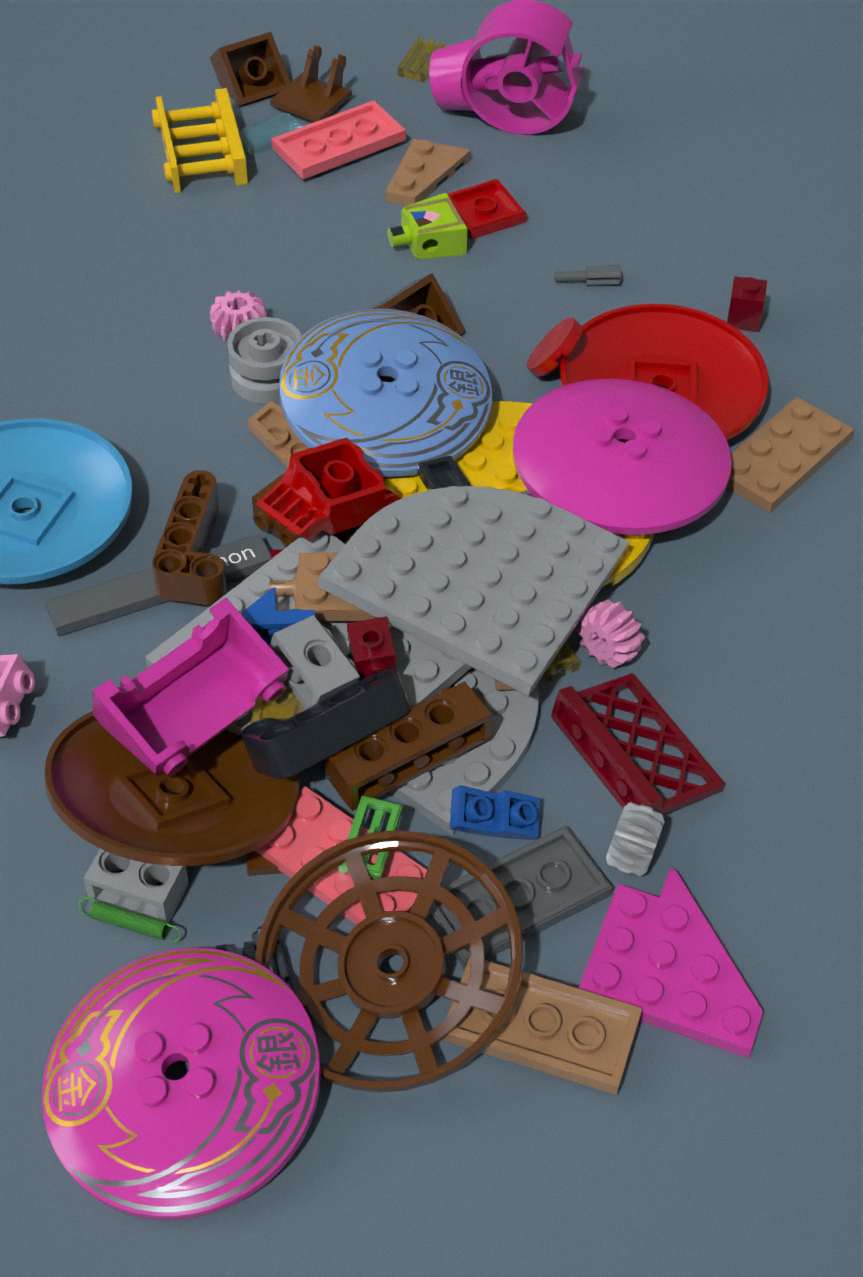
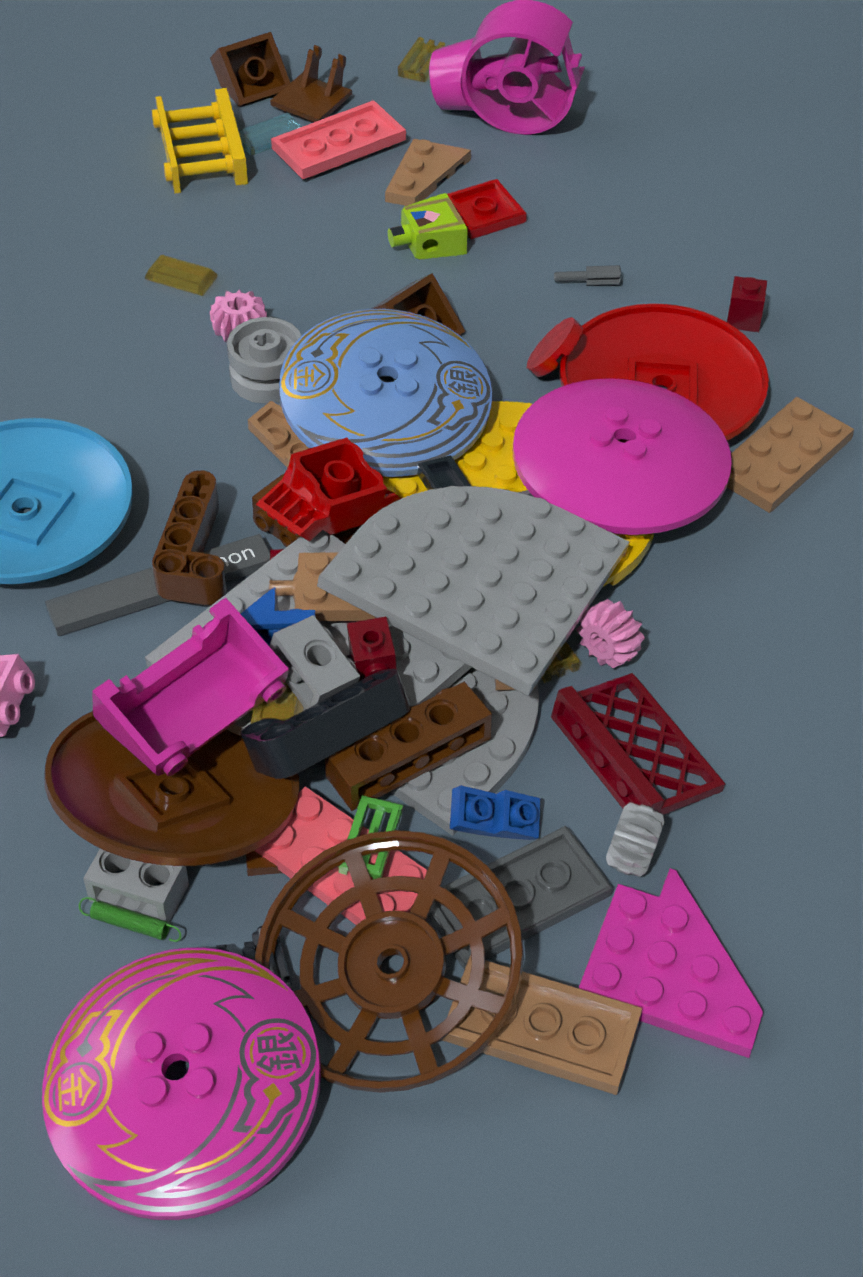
(181, 275): none -> clear yellow tile

